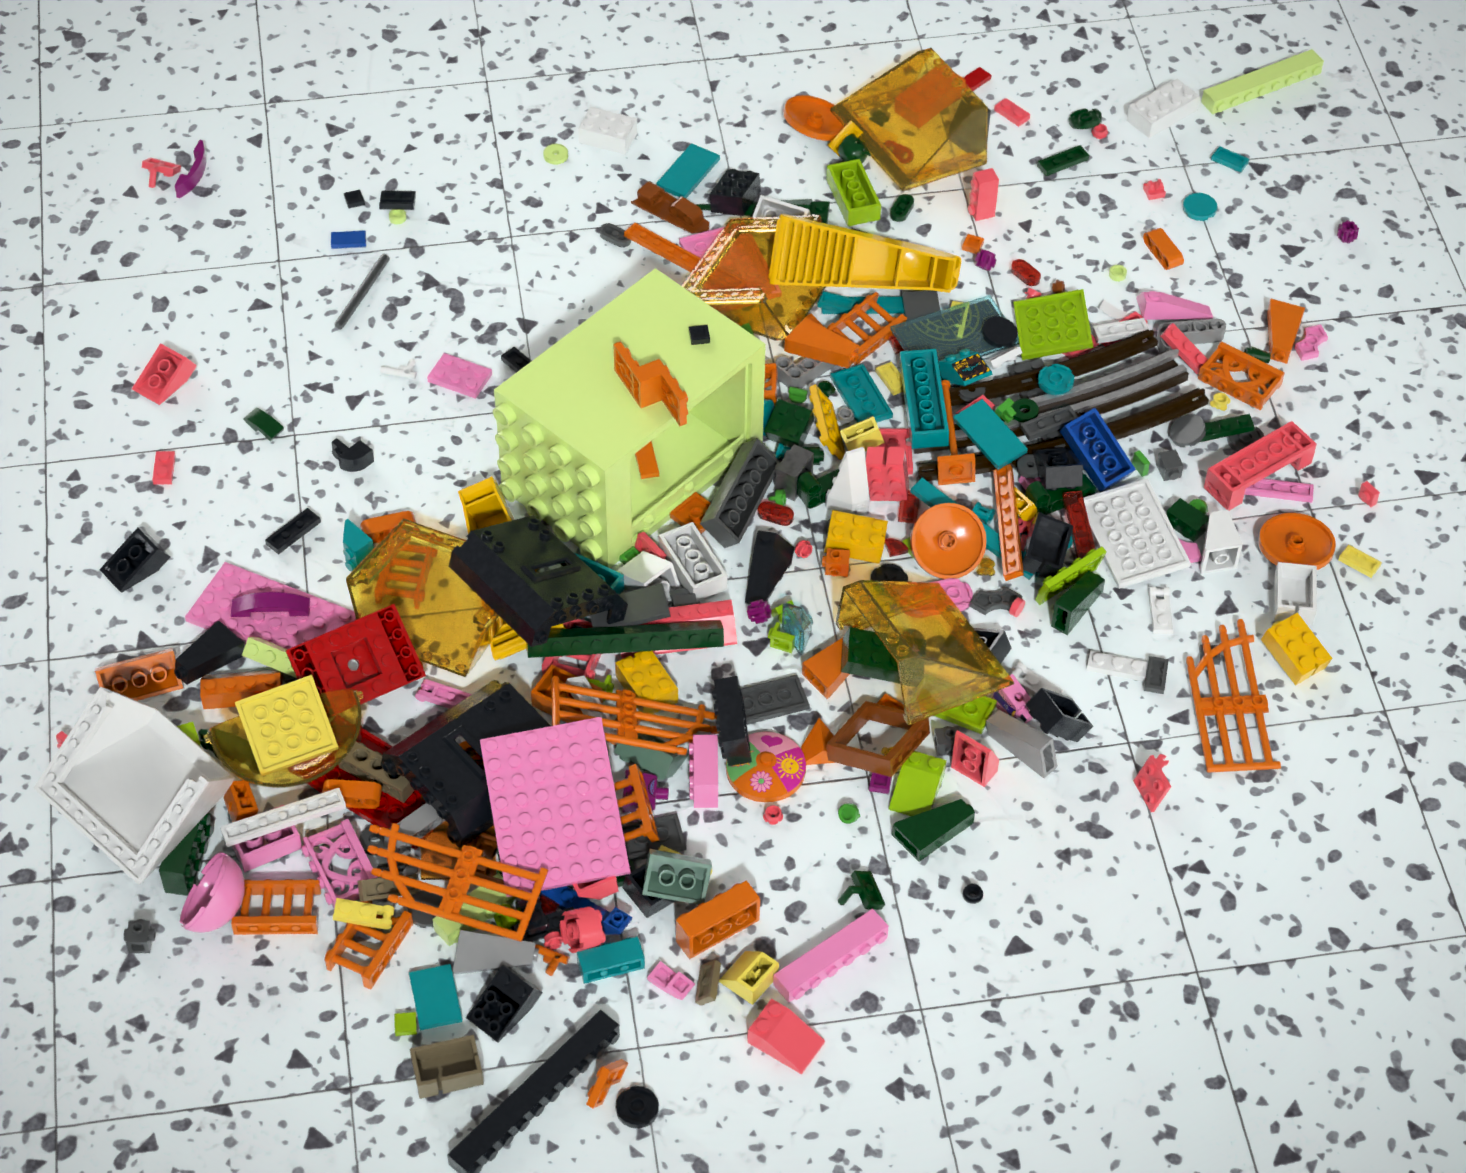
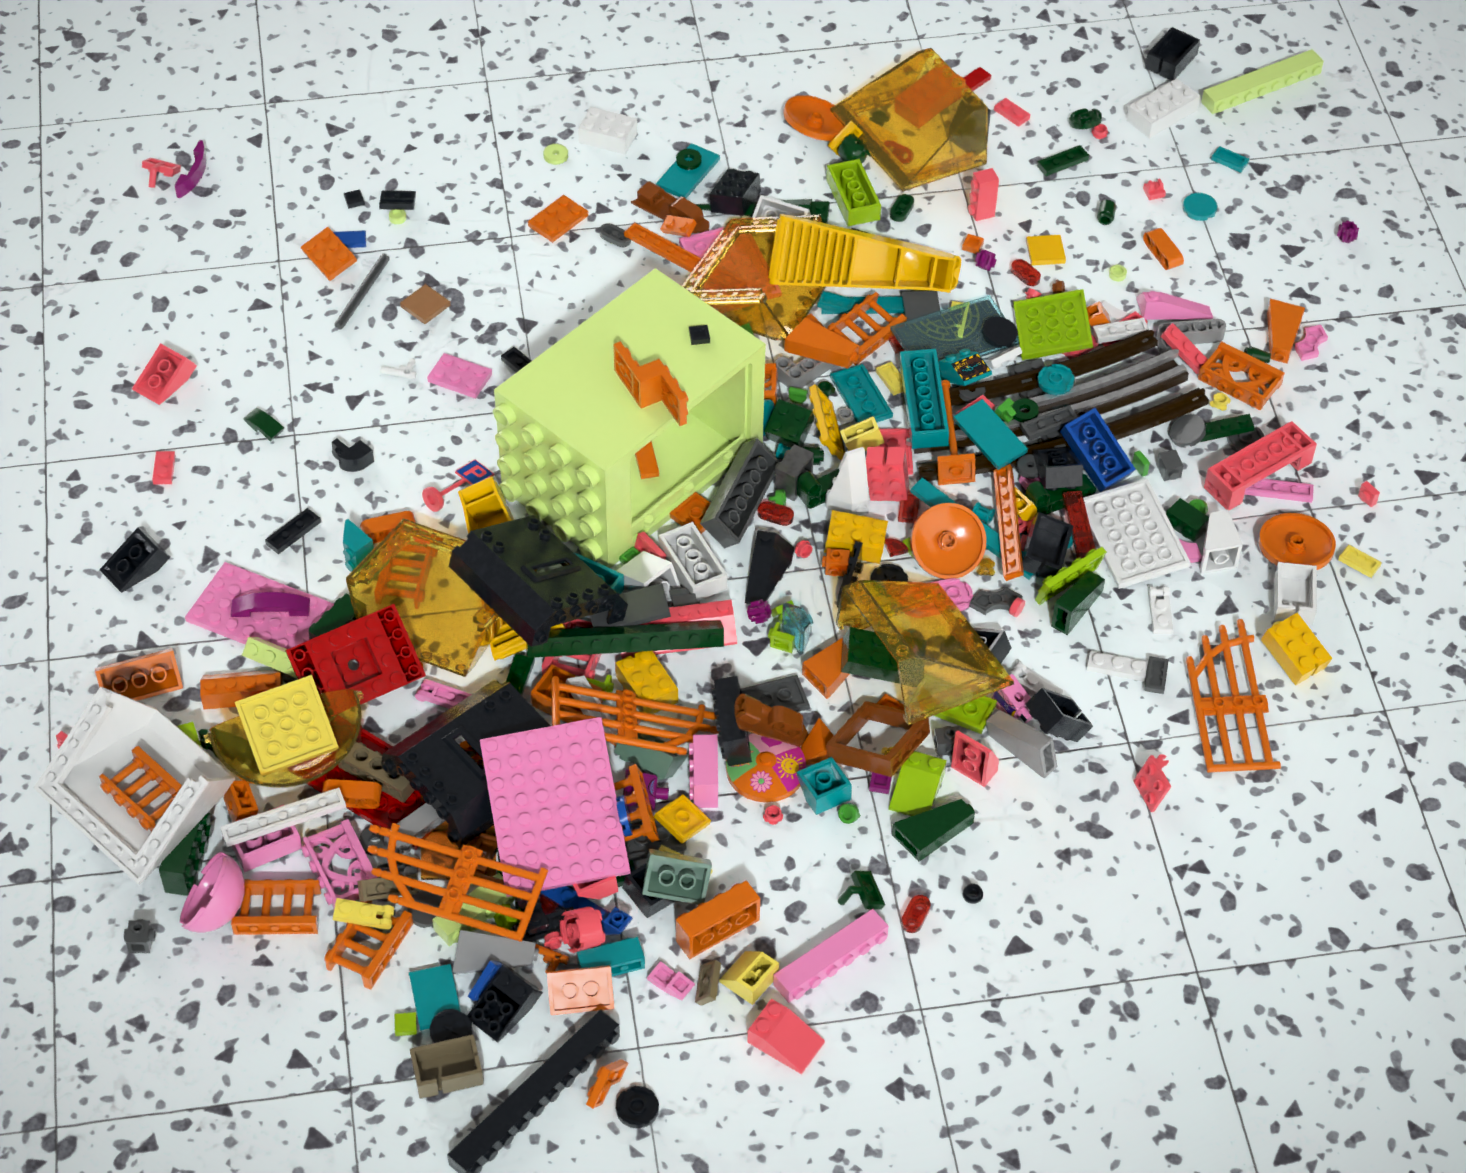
(153, 772): none -> orange fence
(208, 653): black slope -> none
(328, 254): none -> orange plate
(337, 616): none -> dark green brick
(425, 304): none -> medium nougat tile
(450, 1025): none -> black tile
(470, 473): none -> coral piece
(484, 980): none -> blue tile
(520, 672): none -> dark green plate
(558, 218): none -> orange plate
(580, 990): none -> plate
(624, 816): none -> blue tile
(678, 226): none -> orange plate
(682, 818): none -> yellow tile
(688, 153): none -> dark green piece
(771, 722): none -> dark orange panel
(824, 785): none -> teal slope
(854, 568): none -> black wing
(915, 915): none -> clear red plate
(1045, 250): none -> yellow tile
(1097, 314): none -> orange brick
(1106, 212): none -> dark green brick
(1172, 53): none -> black piece

